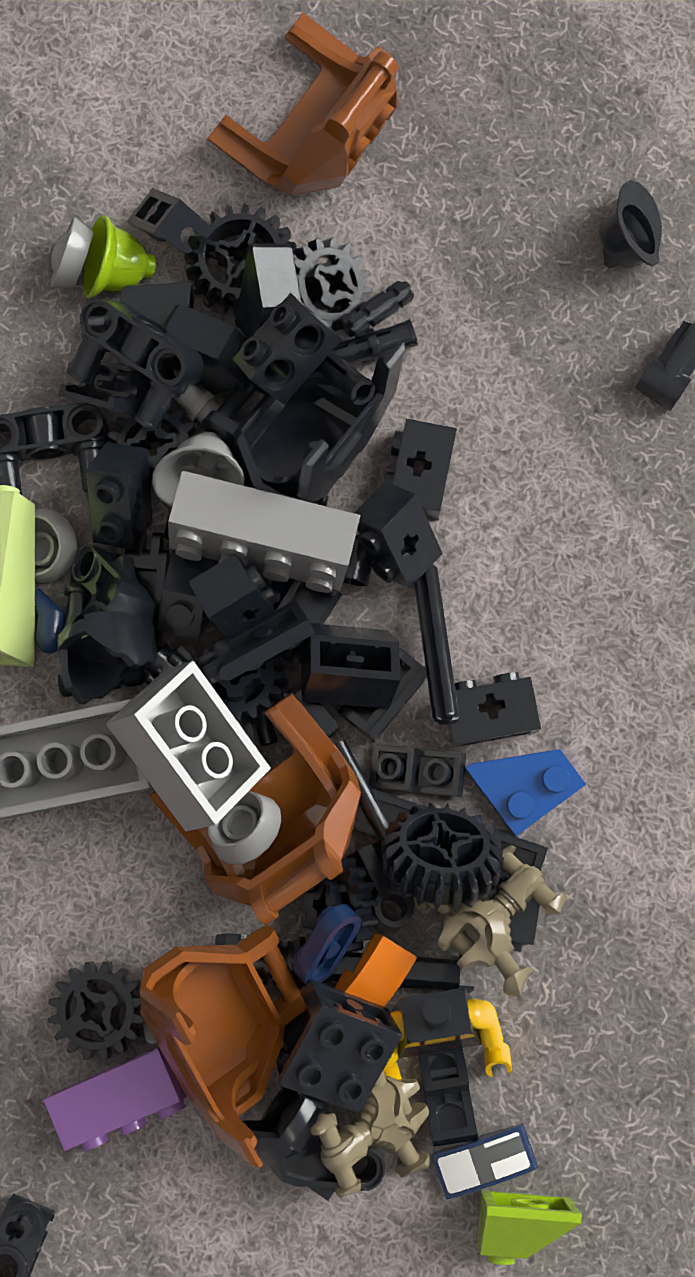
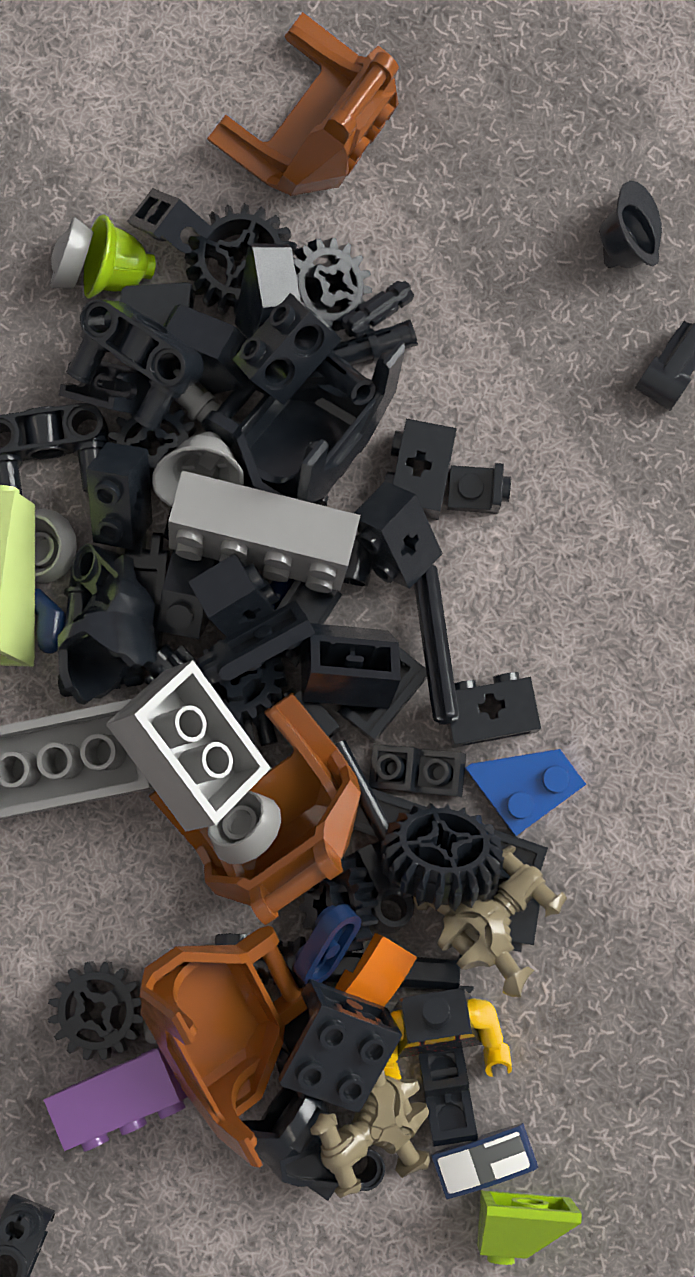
(478, 488): none -> black bracket

